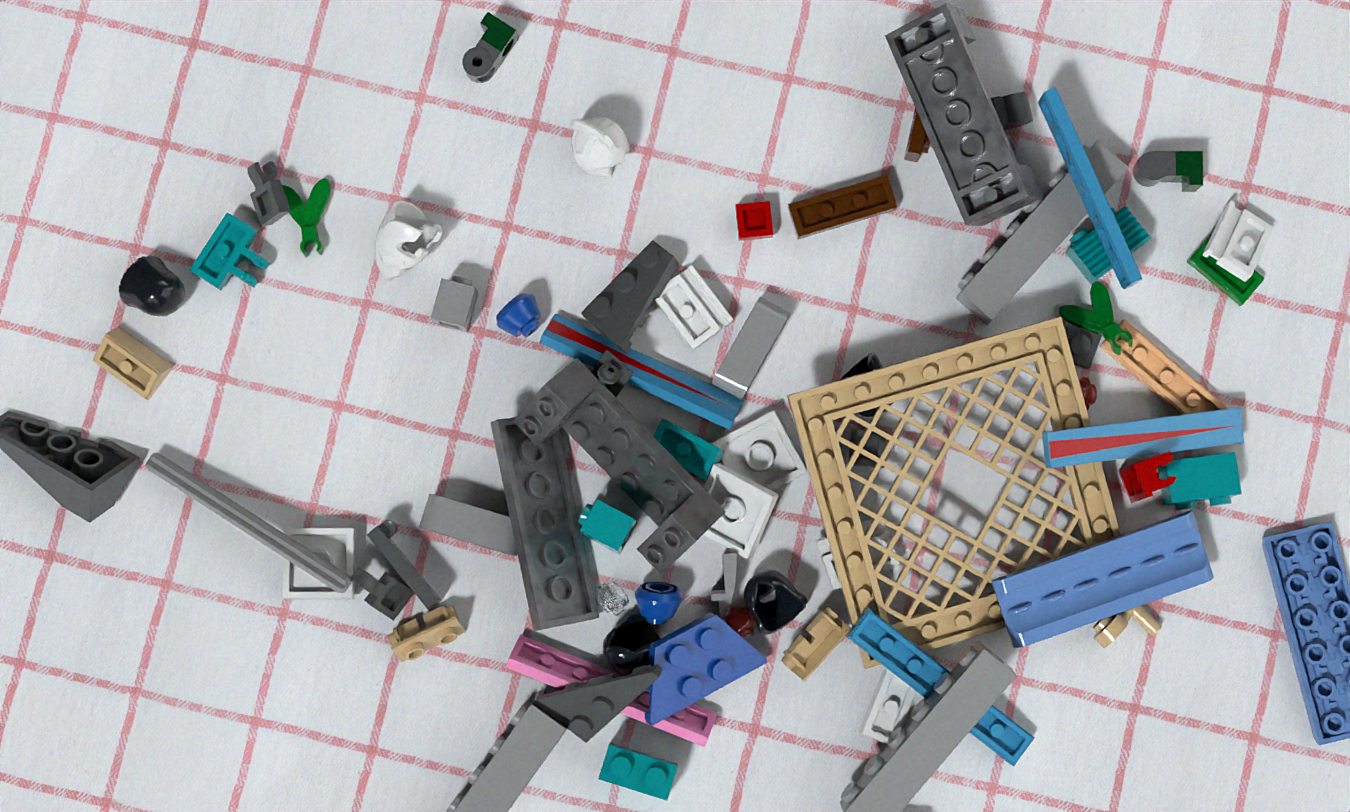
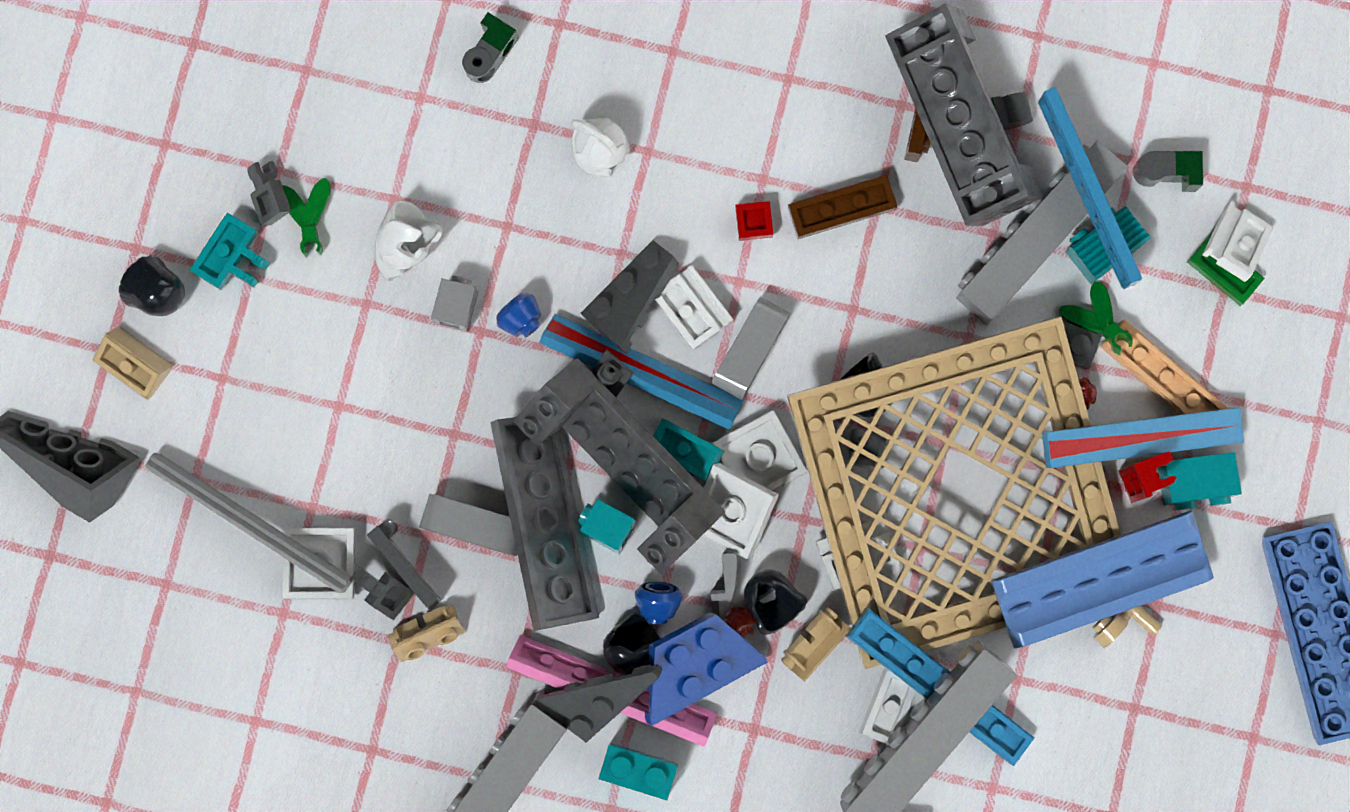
(612, 598): clear plate -> none

